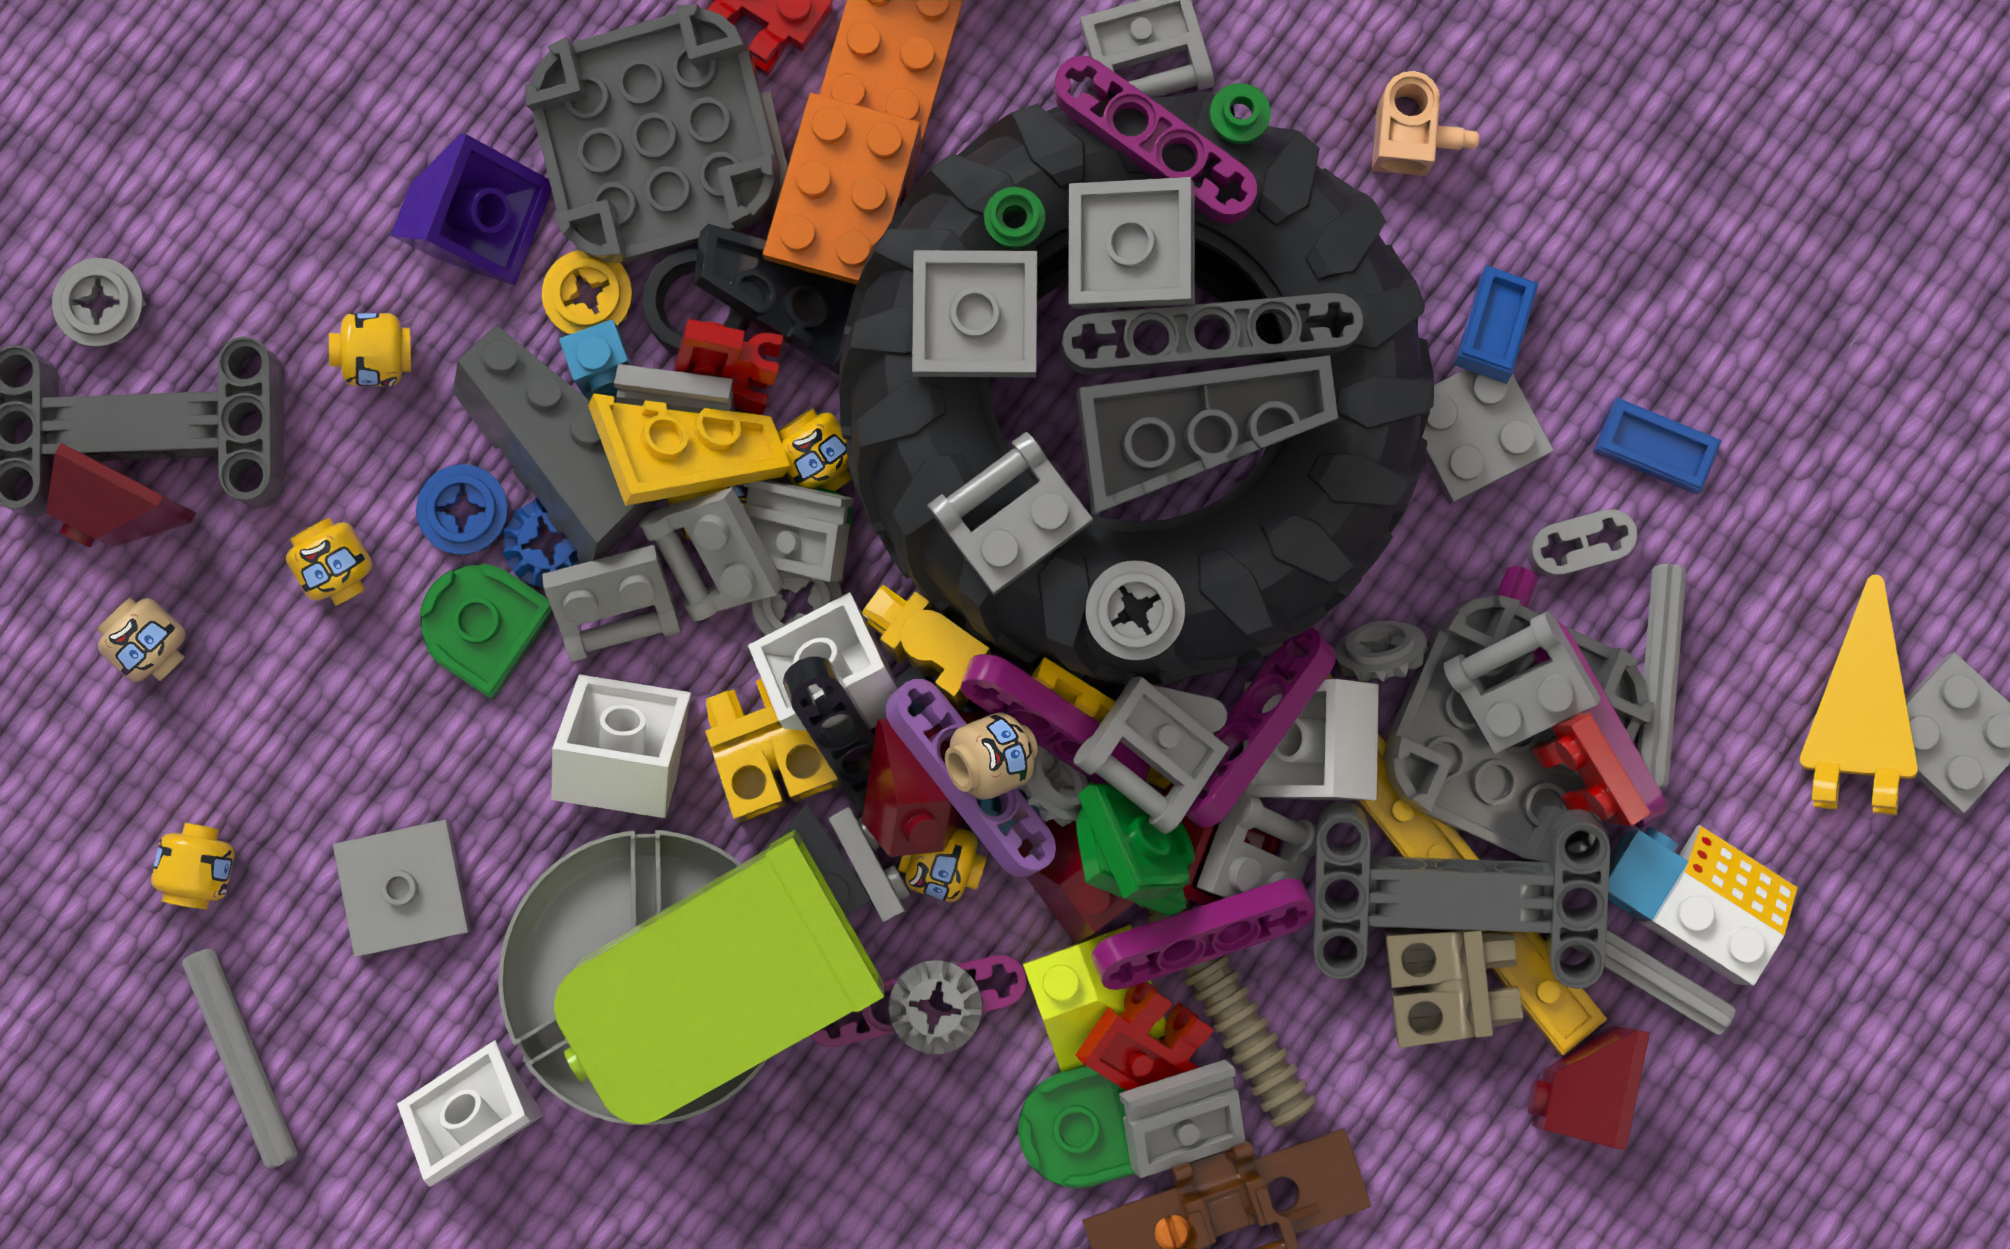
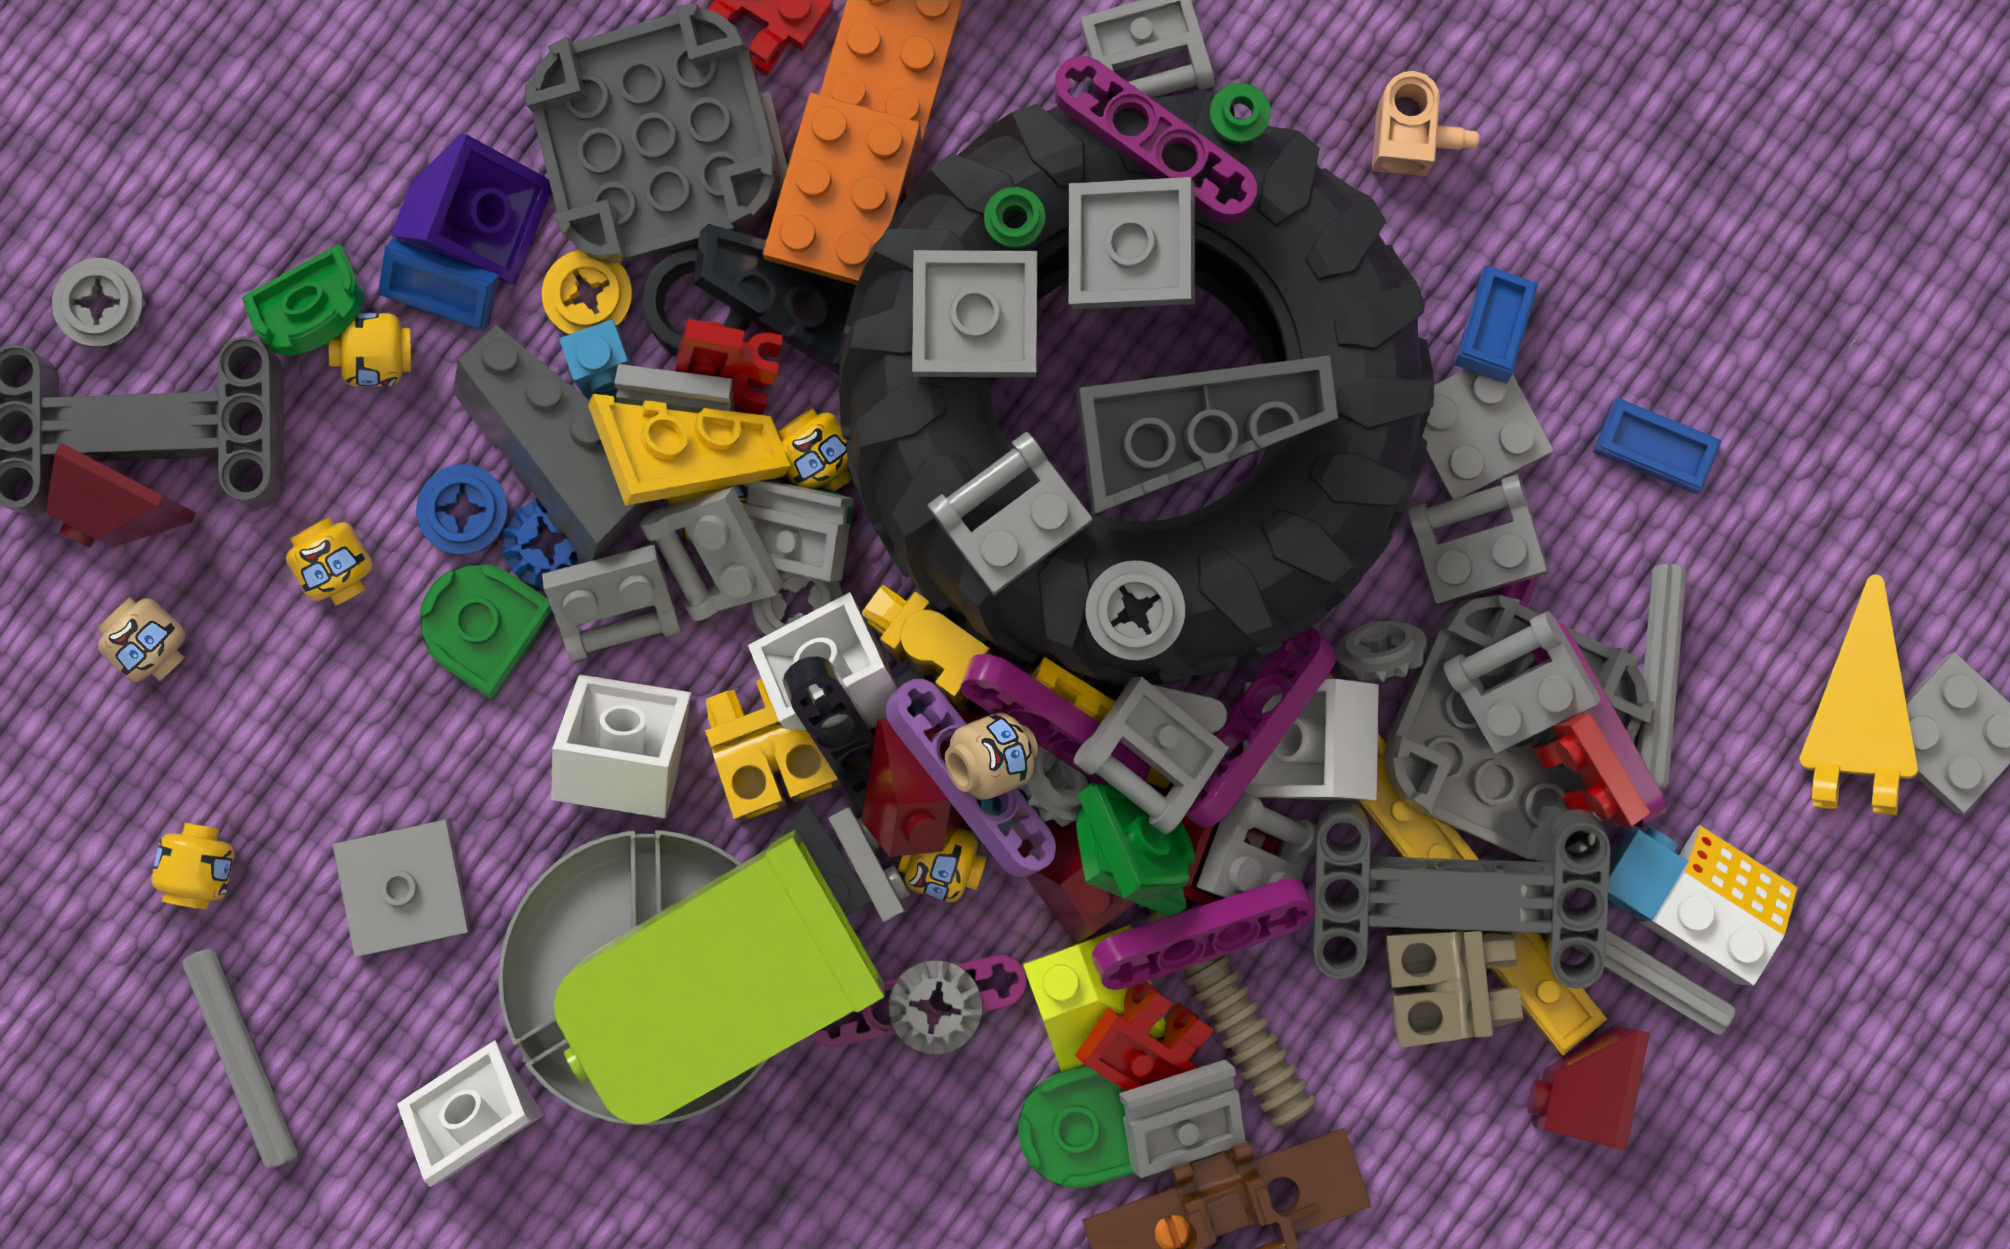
(306, 304): none -> green tile
(437, 284): none -> blue tile
(1237, 316): dark grey beam -> none
(1484, 558): none -> light grey plate
(1578, 530): light grey beam -> none

